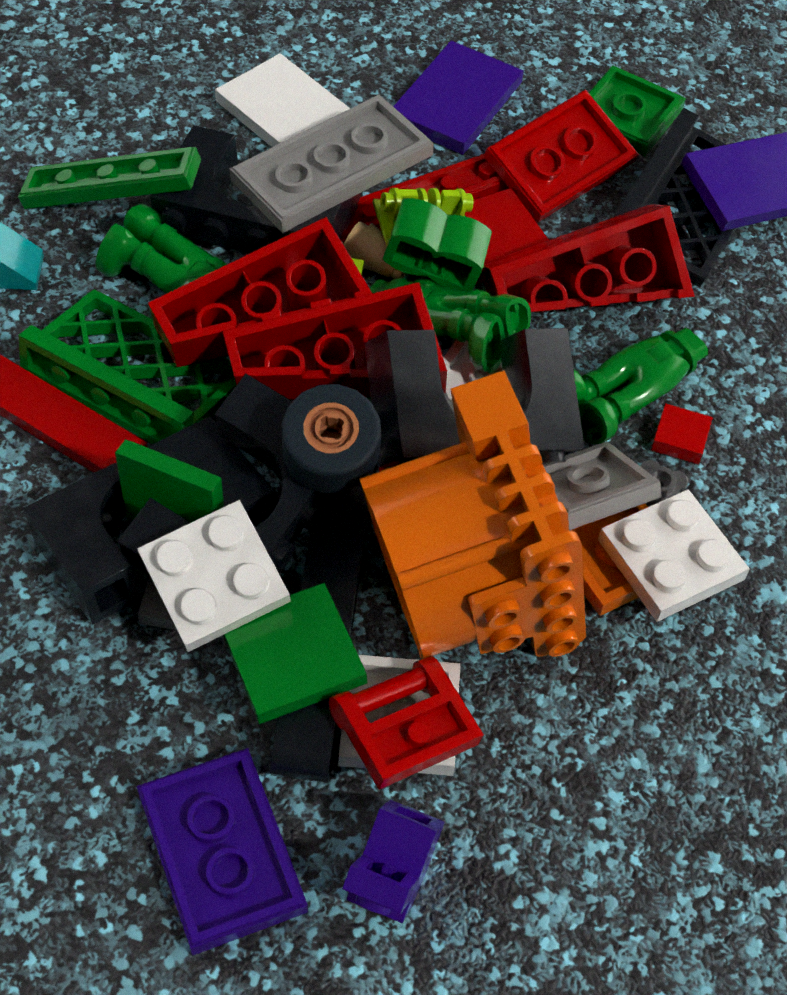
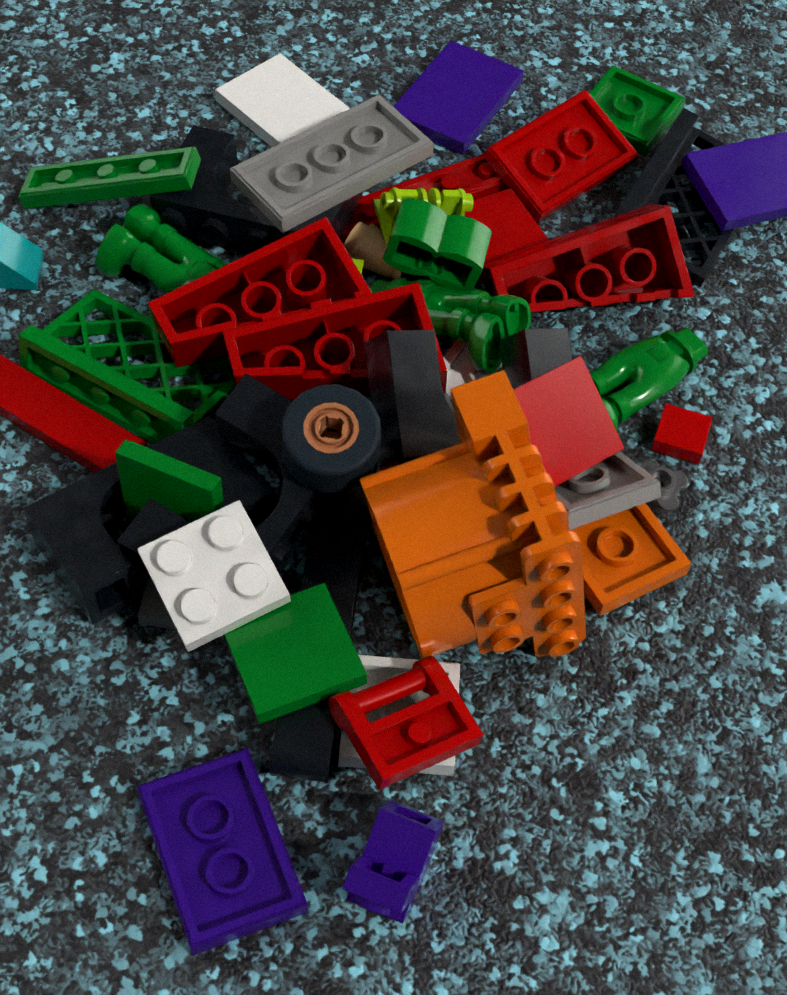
(568, 420): none -> red tile
(673, 555): white plate -> none

